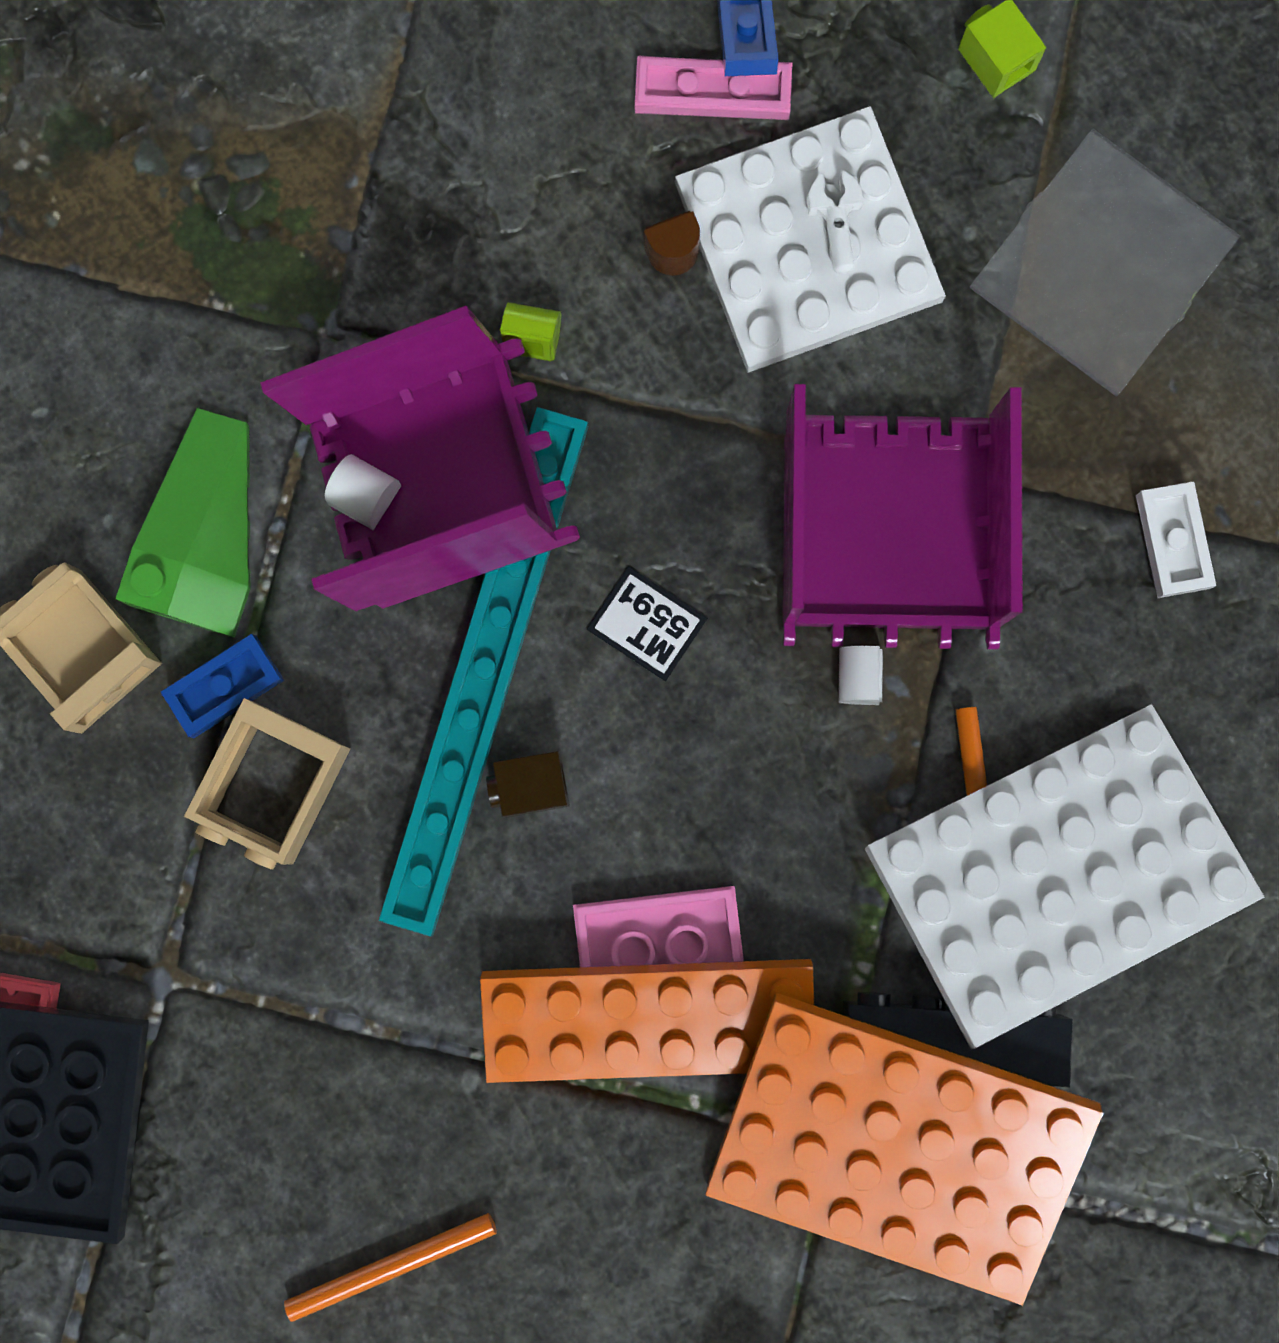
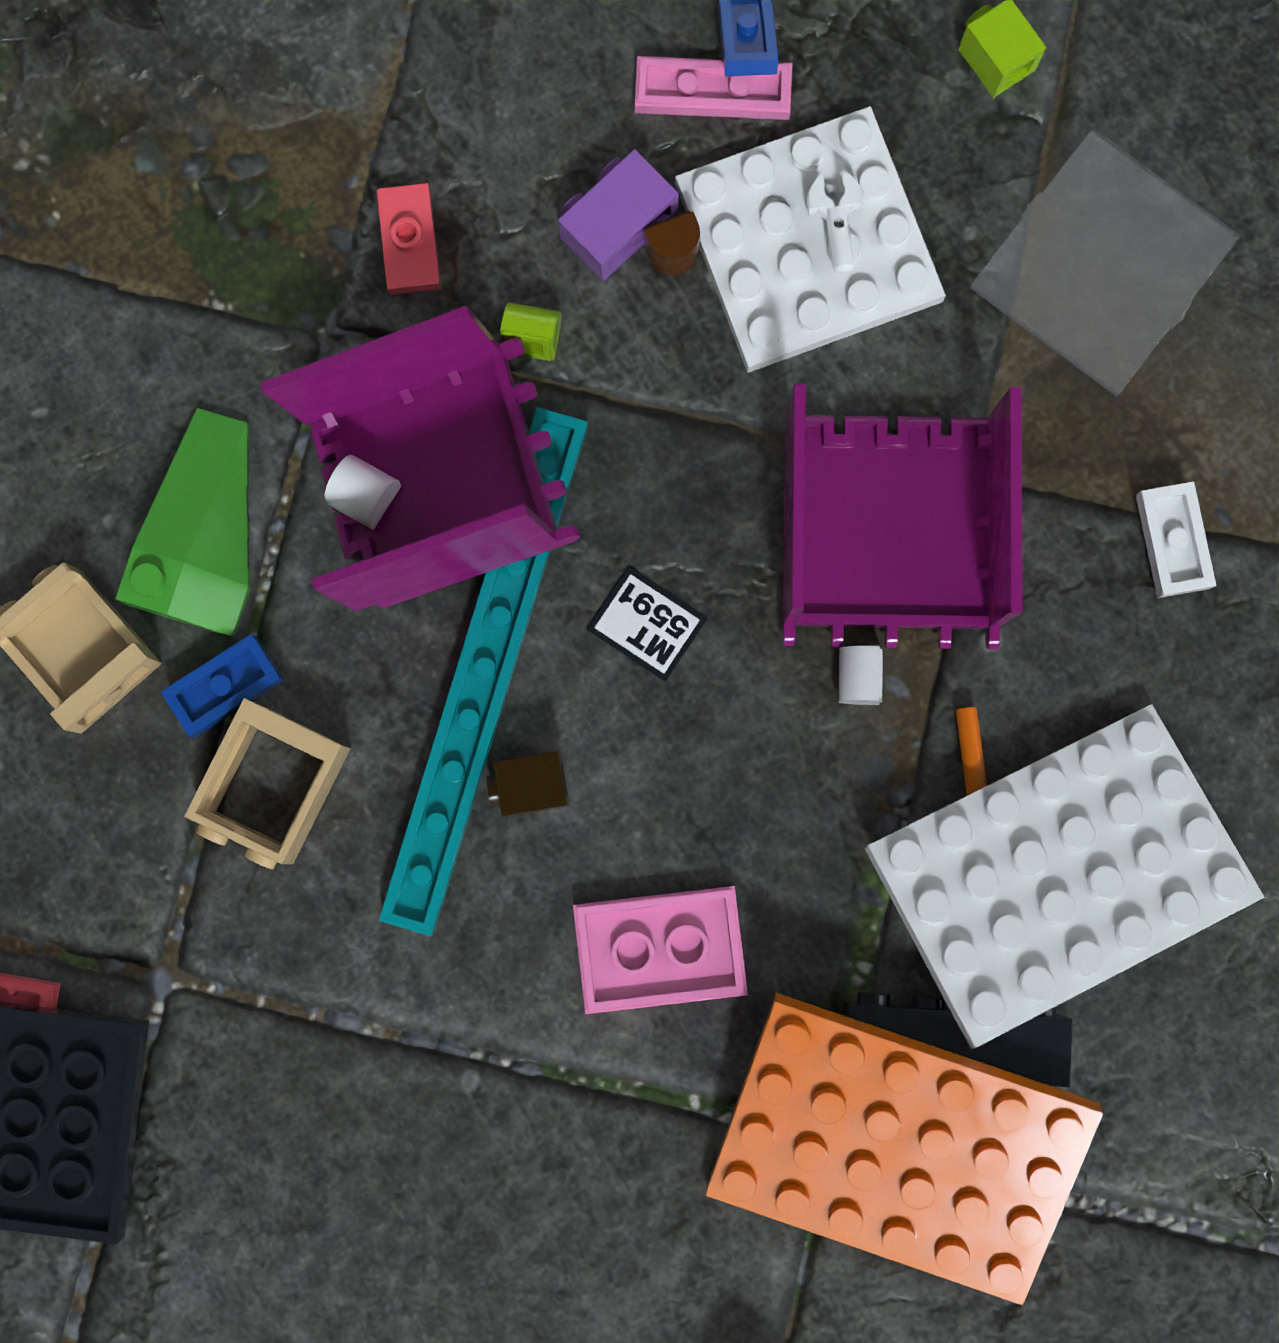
(390, 1267): orange bar -> none
(408, 239): none -> coral plate
(611, 218): none -> medium lavender brick
(632, 1018): orange plate -> none

